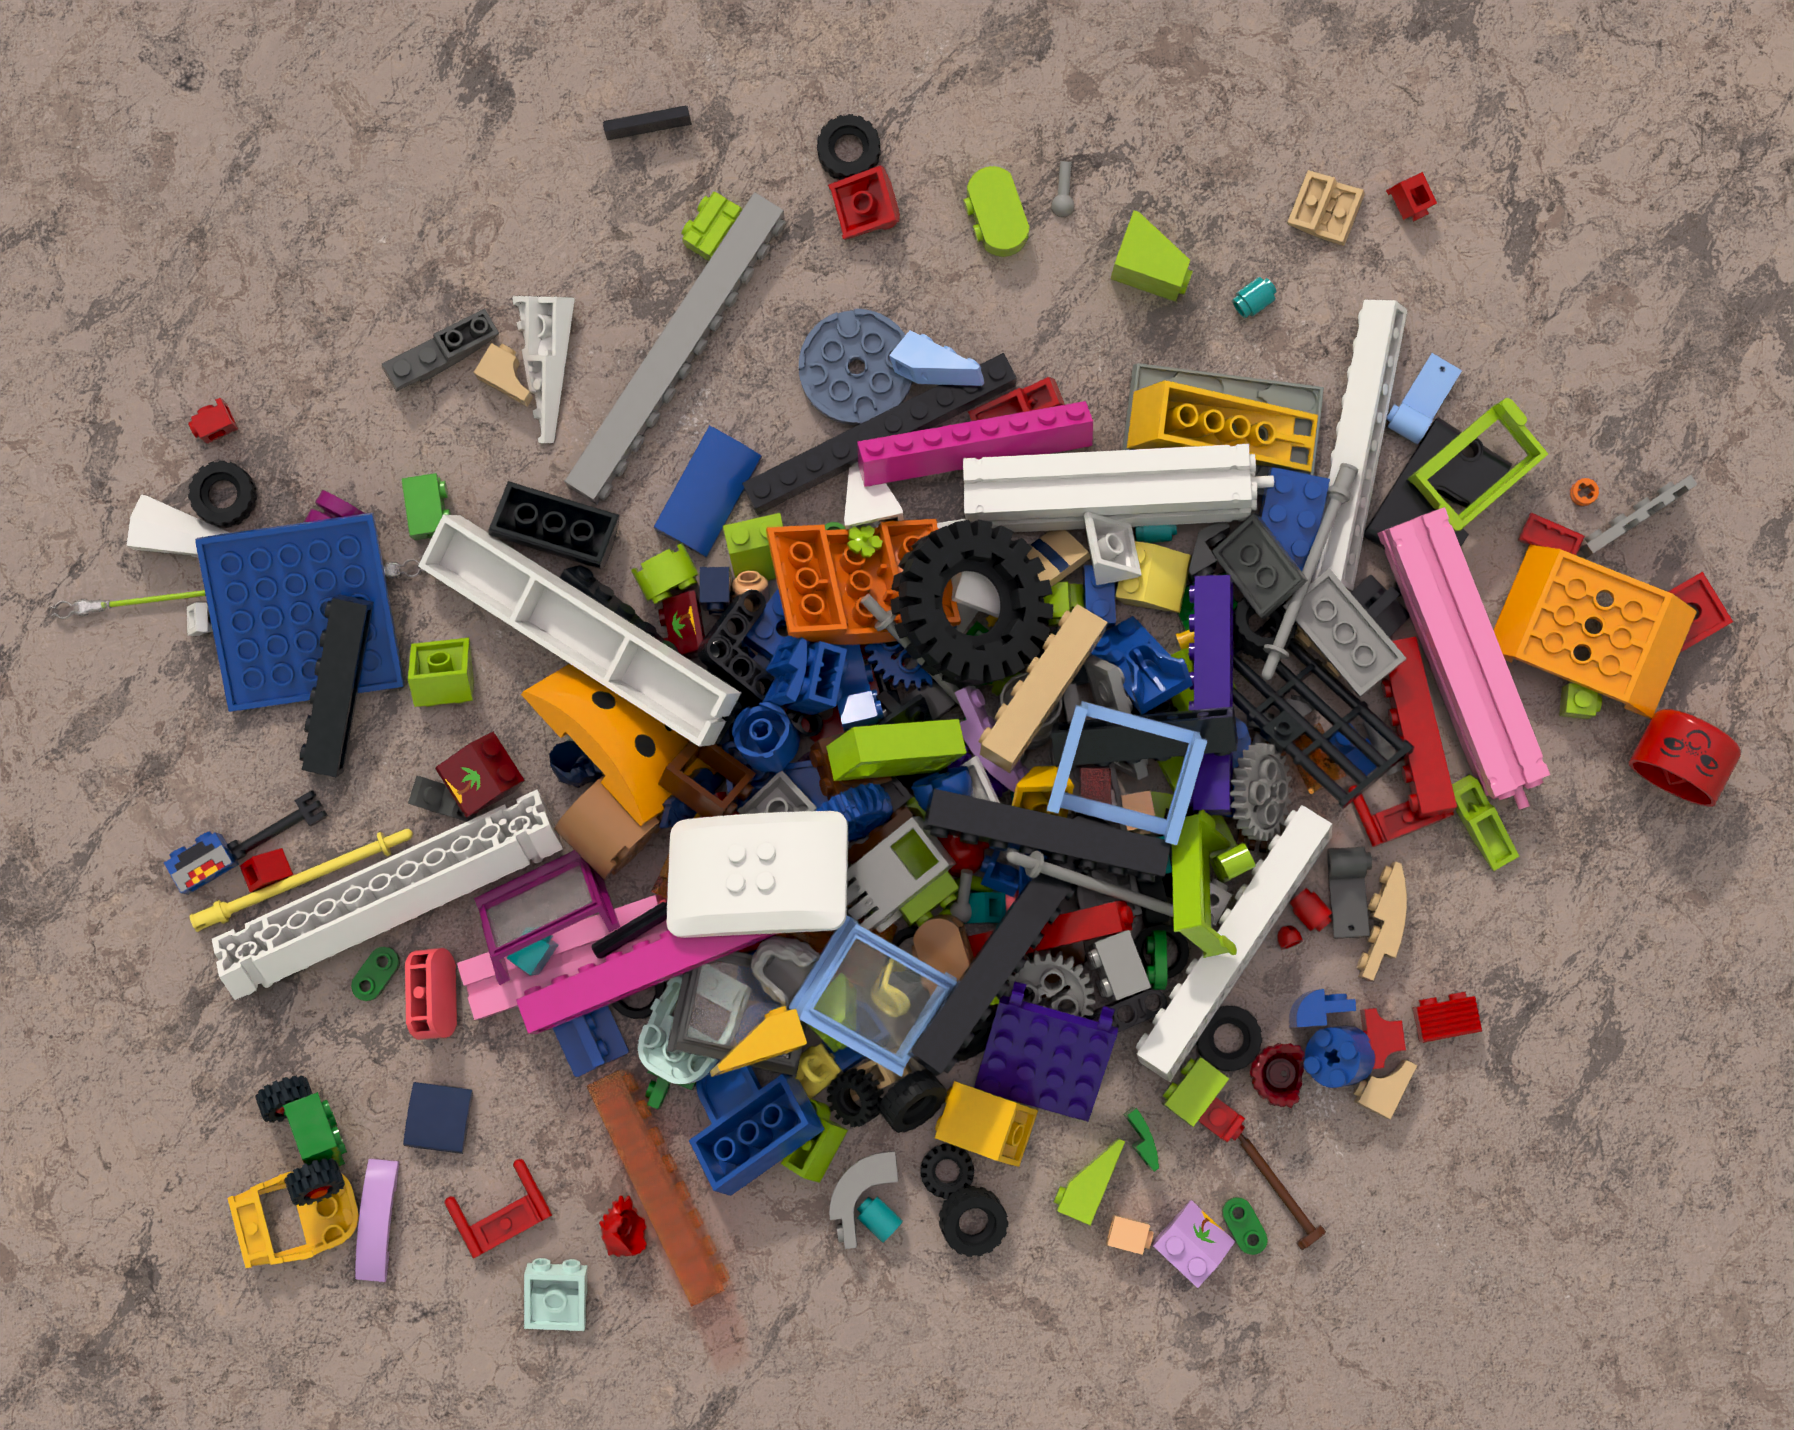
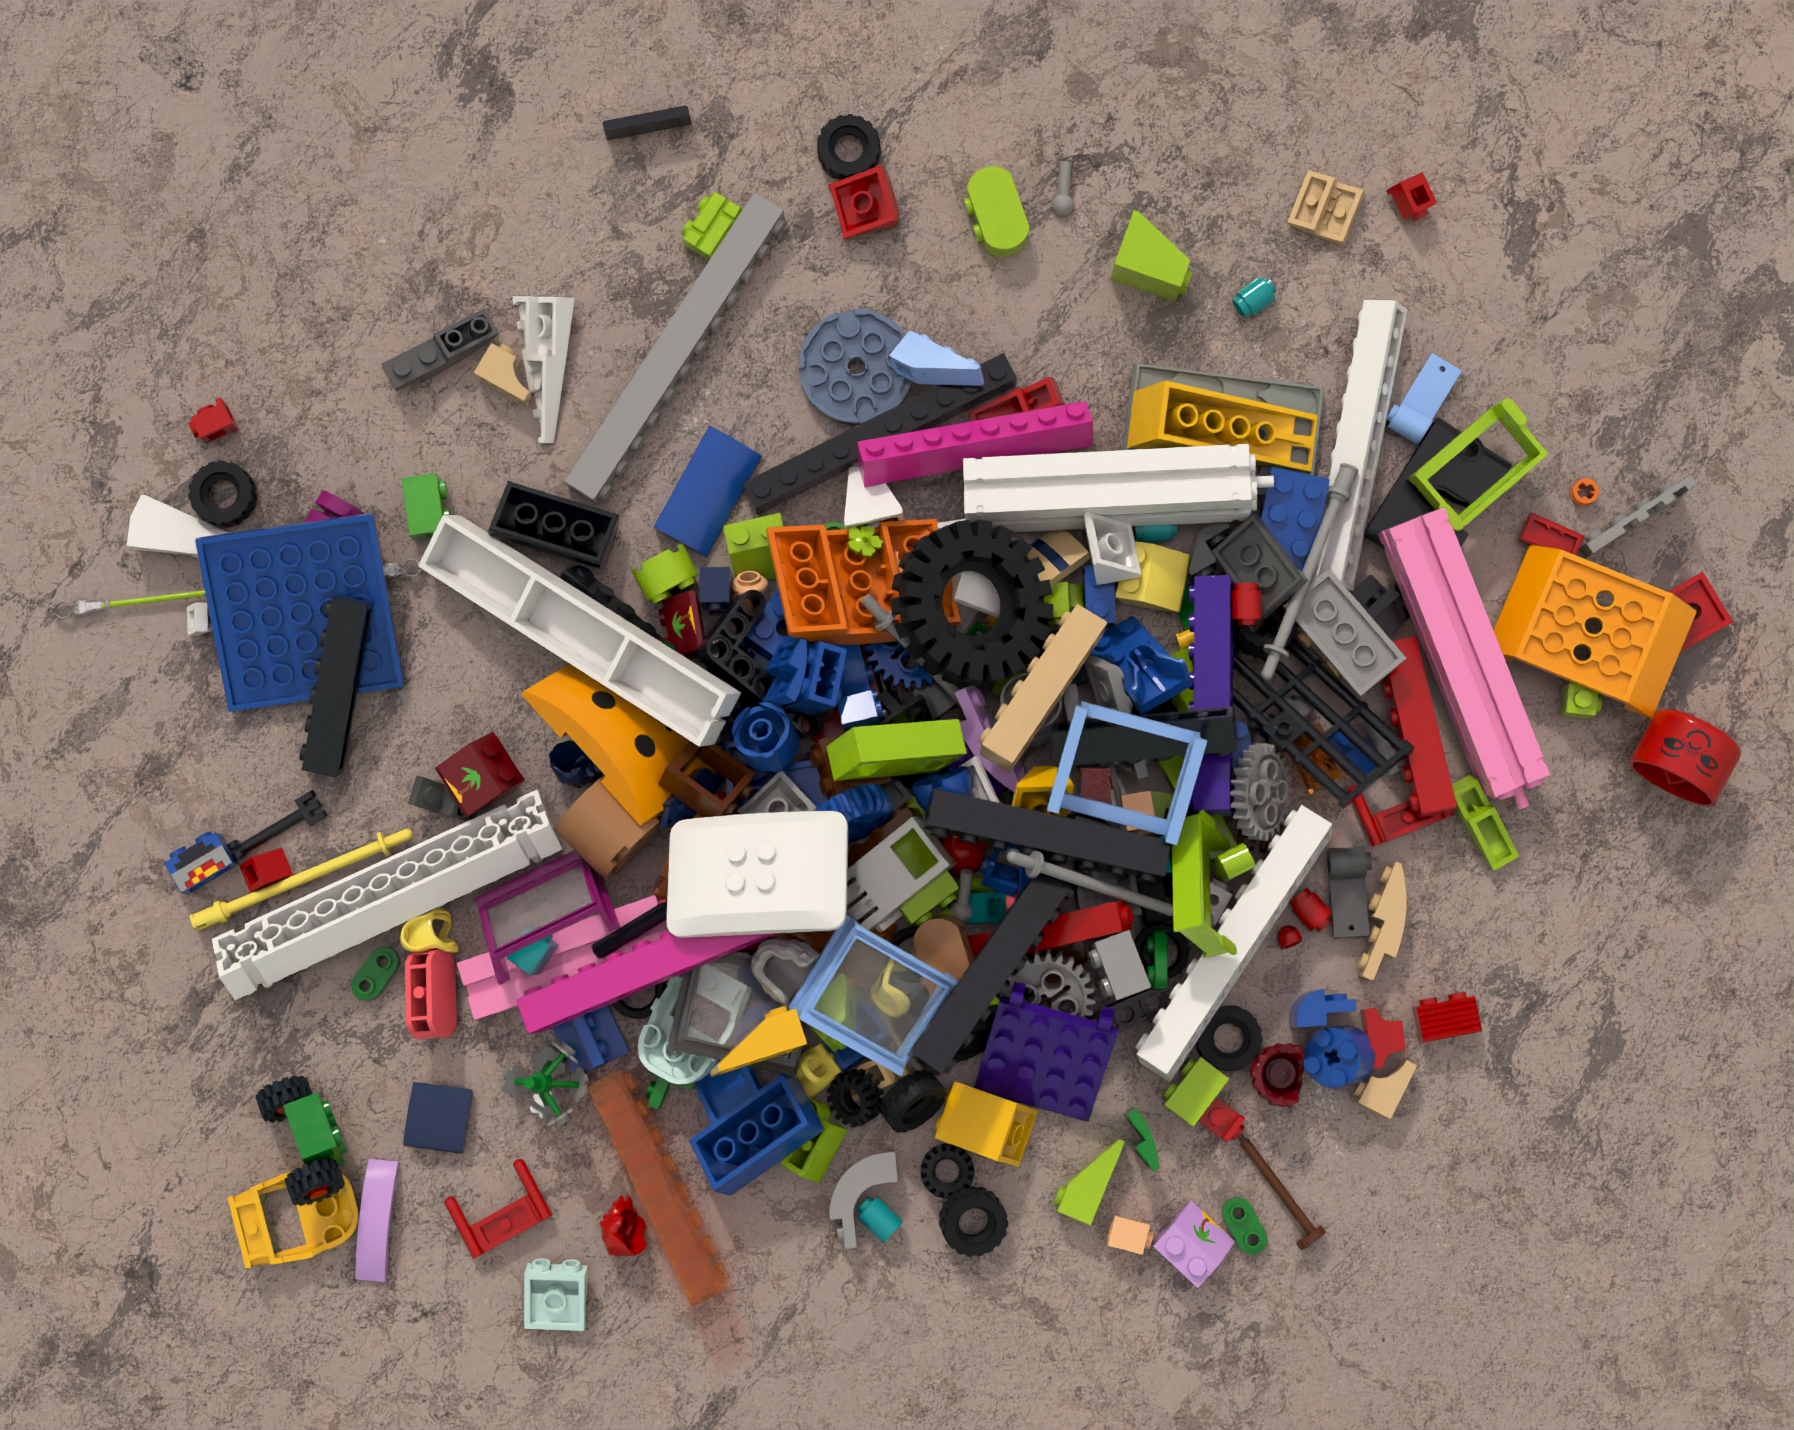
(419, 936): none -> light yellow piece
(441, 672): lime slope -> none
(546, 1099): none -> light grey plant
(1246, 603): none -> red brick

